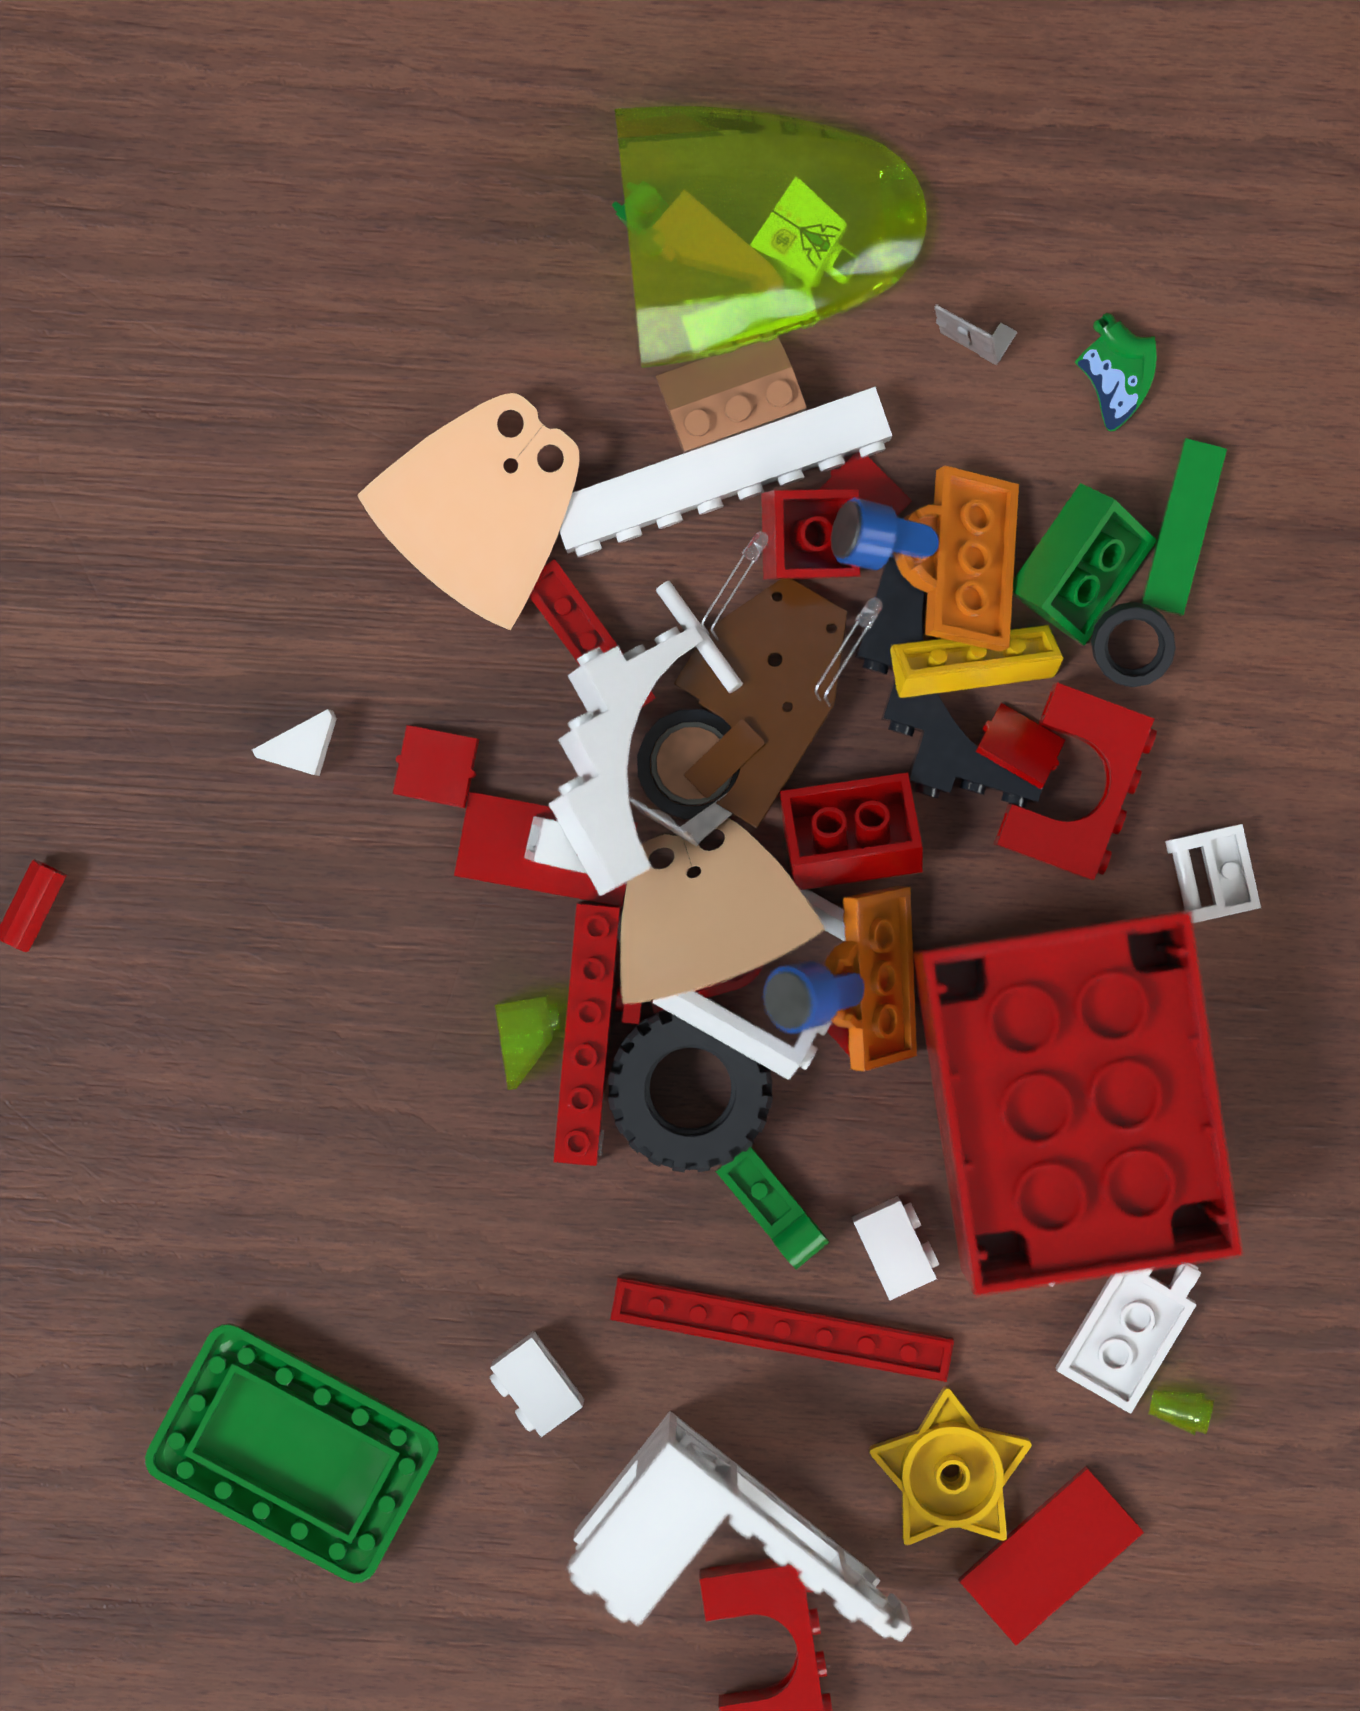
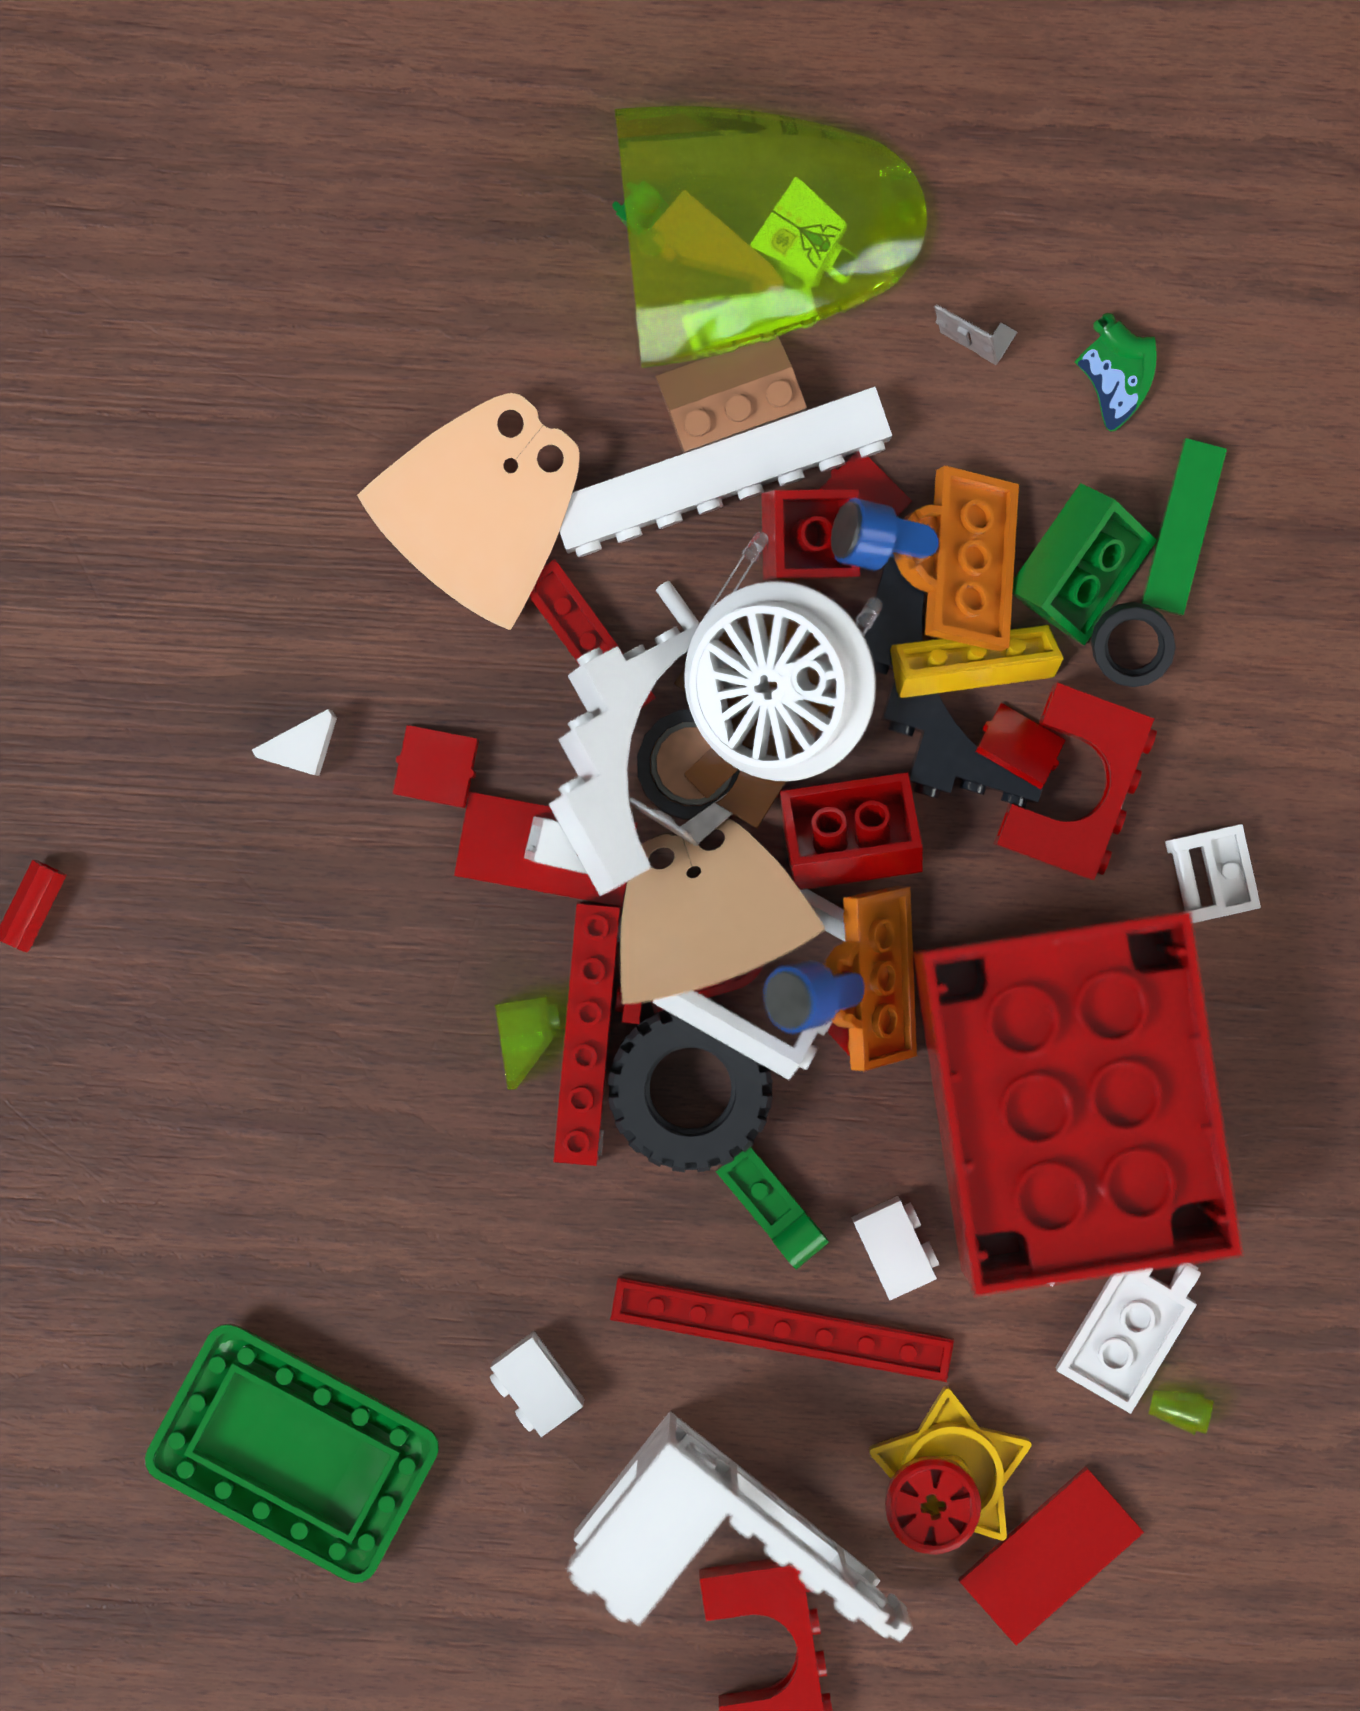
(846, 666): none -> white piece
(915, 1525): none -> red wheel

